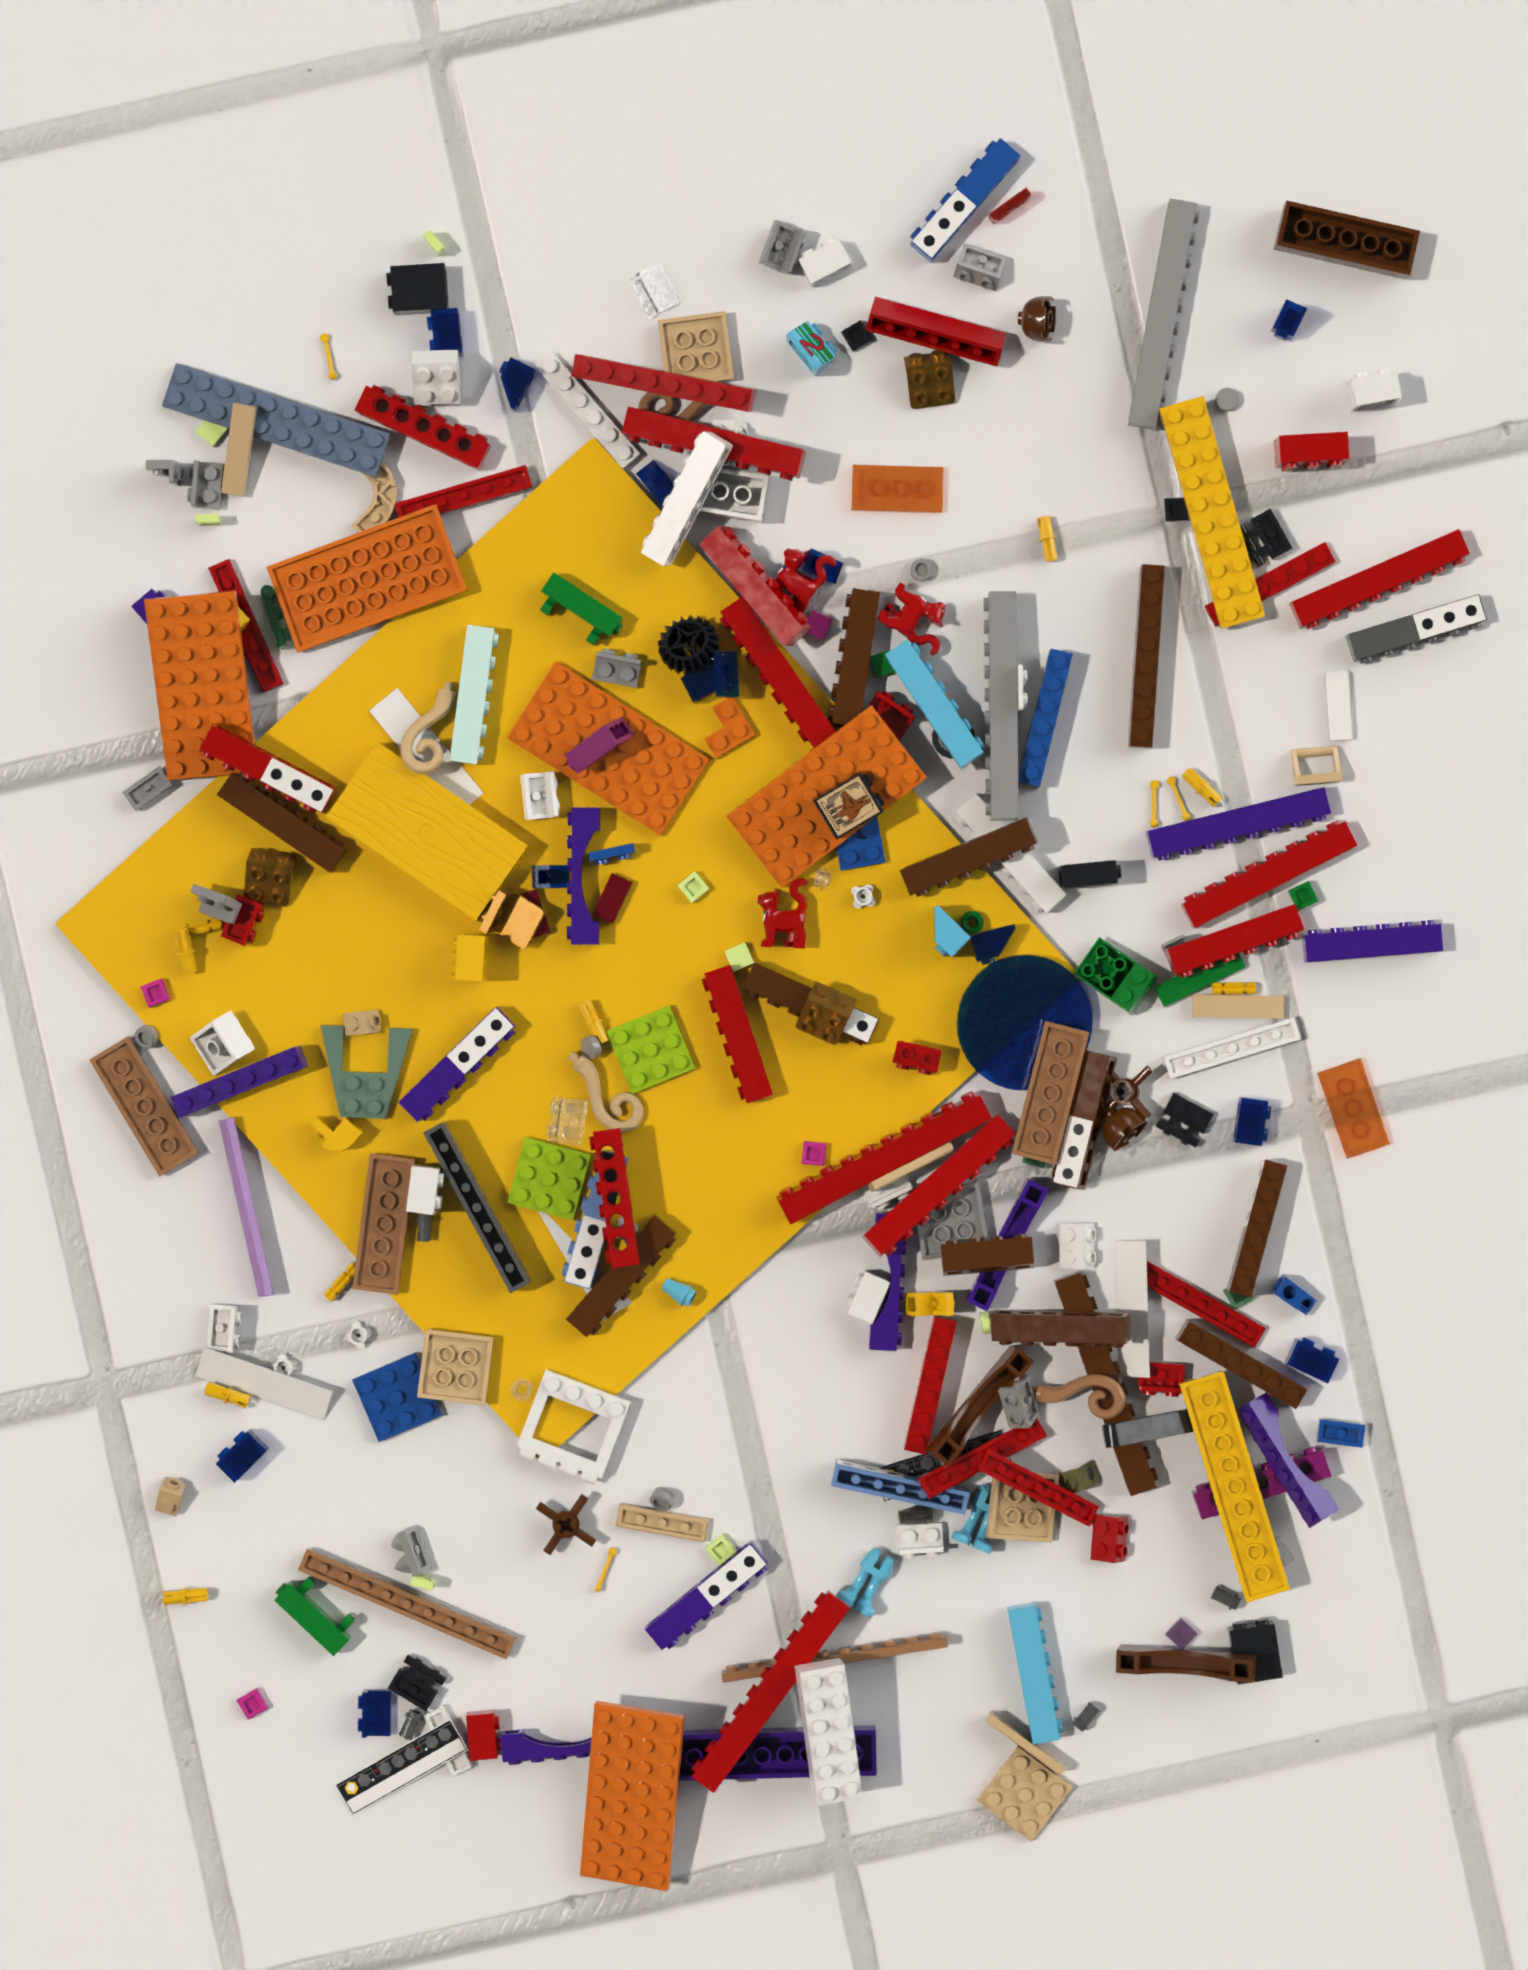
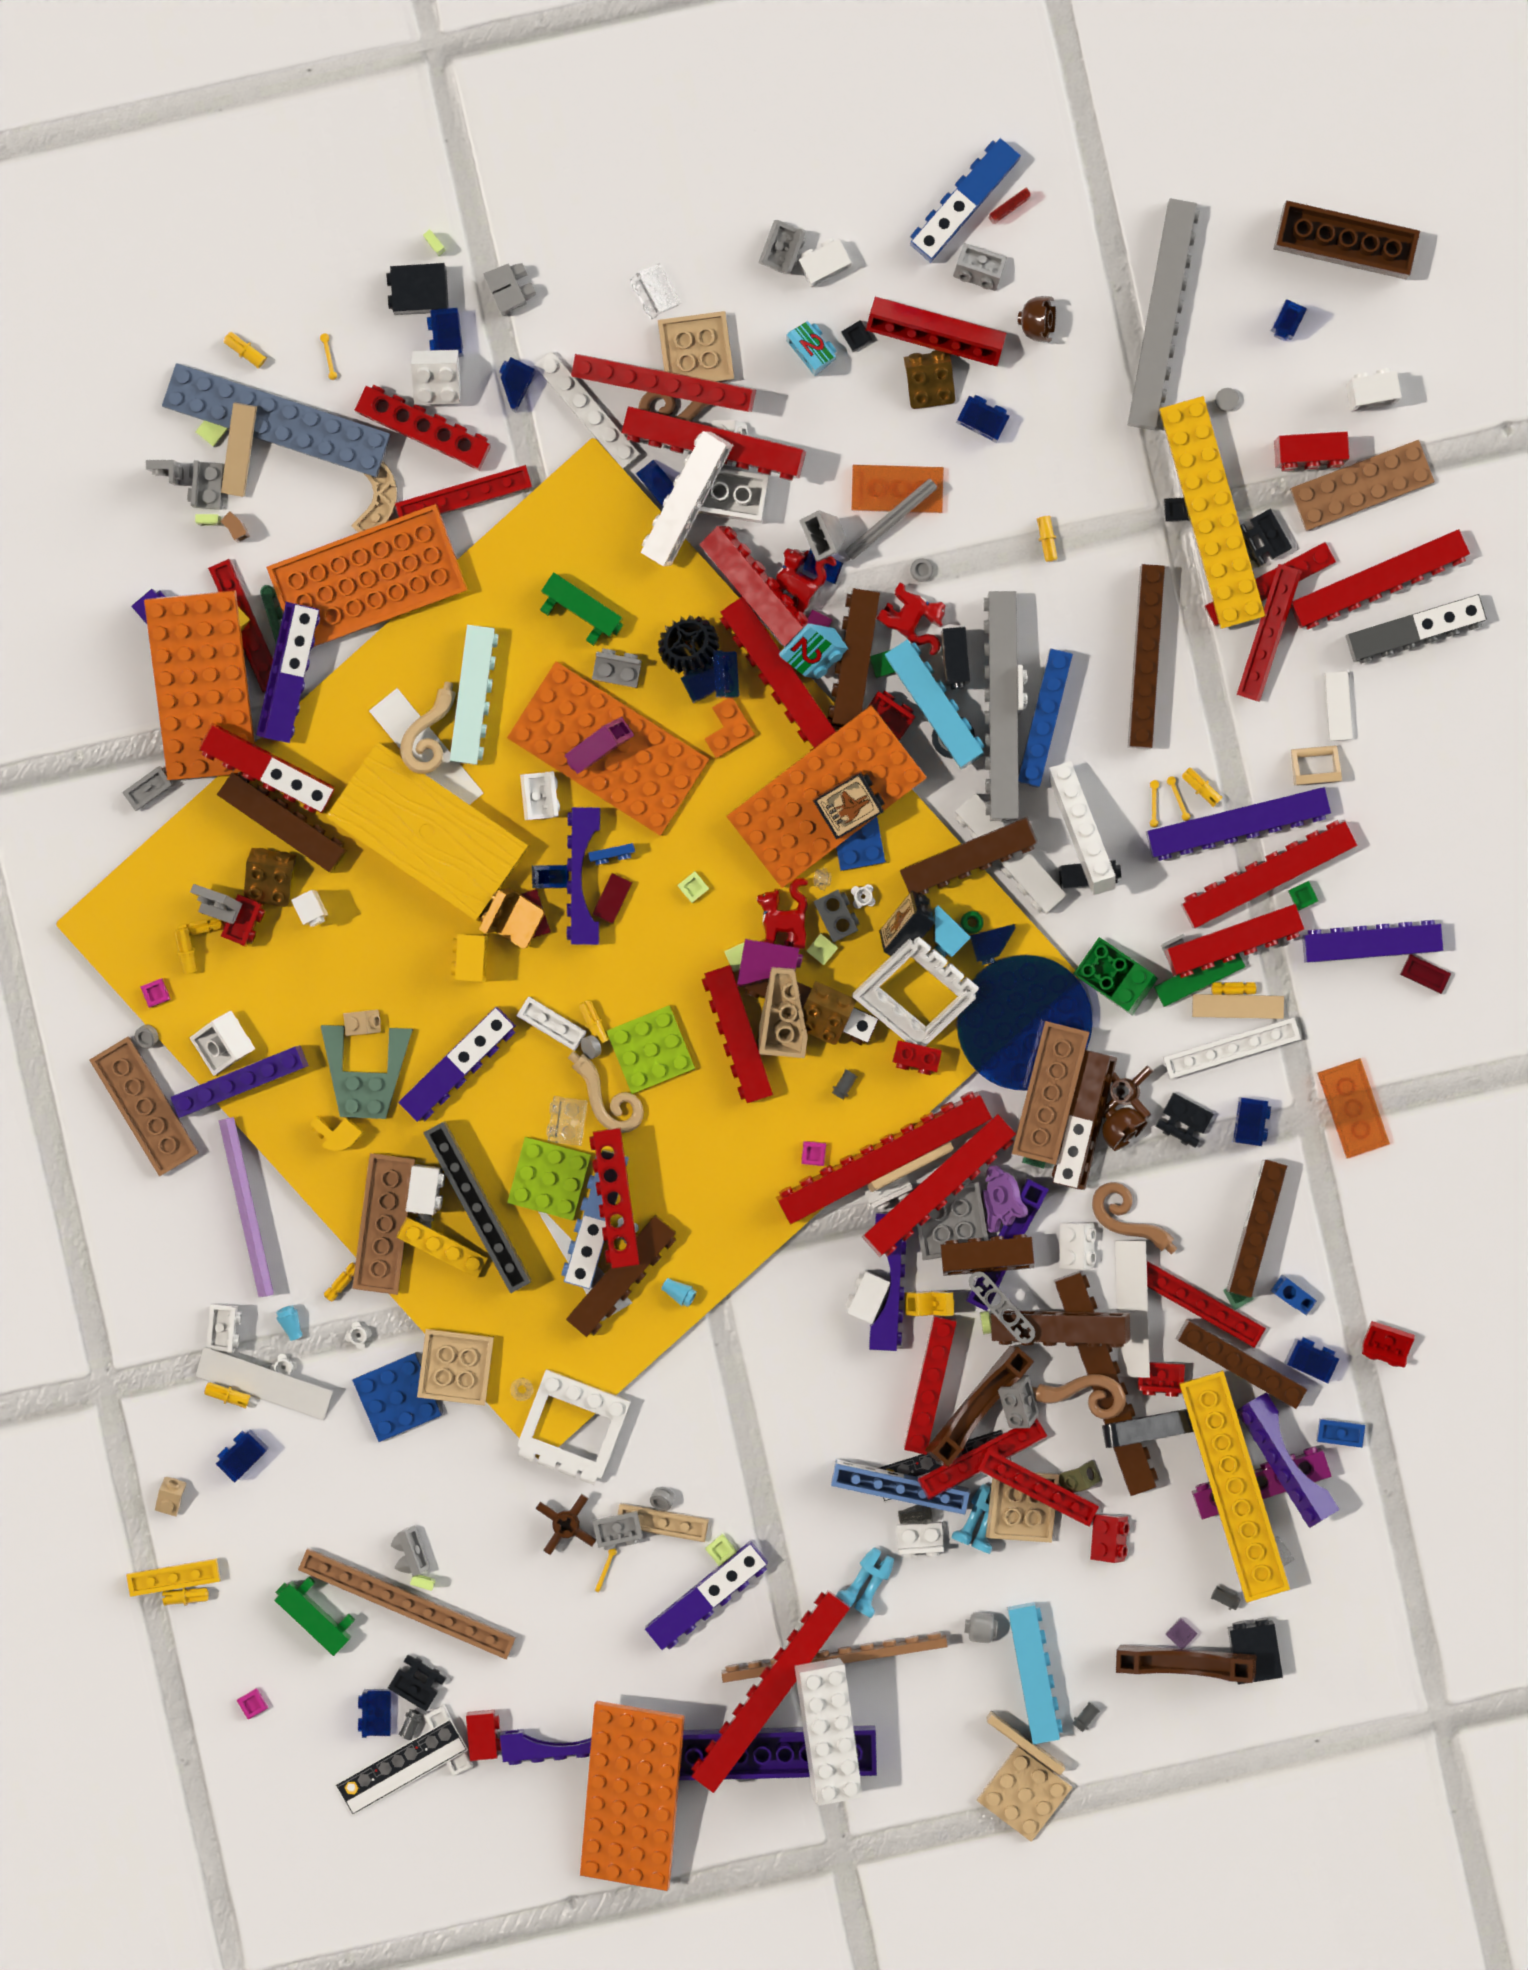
(173, 1577): none -> yellow plate
(235, 527): none -> medium nougat piece
(244, 349): none -> yellow axle
(288, 672): none -> dark purple brick
(289, 1321): none -> medium azure cone
(310, 908): none -> white brick
(441, 1247): none -> yellow plate
(506, 289): none -> light grey hips
(551, 1023): none -> white tile
(618, 1529): none -> light grey bracket
(761, 956): none -> magenta slope
(782, 1018): none -> tan wedge
(814, 650): none -> medium azure slope
(822, 949): none -> yellowish green tile
(823, 534): none -> light grey slope
(831, 917): none -> dark grey brick
(844, 1084): none -> dark grey pin
(891, 519): none -> light grey axle
(896, 1016): none -> white hinge
(909, 921): none -> black brick
(955, 657): none -> black brick
(981, 1627): none -> light grey head
(983, 418): none -> clear blue brick
(1002, 1199): none -> medium lavender tile
(1004, 1305): none -> light grey beam
(1082, 828): none -> white brick
(1155, 1234): none -> medium nougat plant
(1269, 632): none -> red plate
(1362, 485): none -> medium nougat plate
(1387, 1344): none -> red bracket
(1425, 974): none -> dark red tile

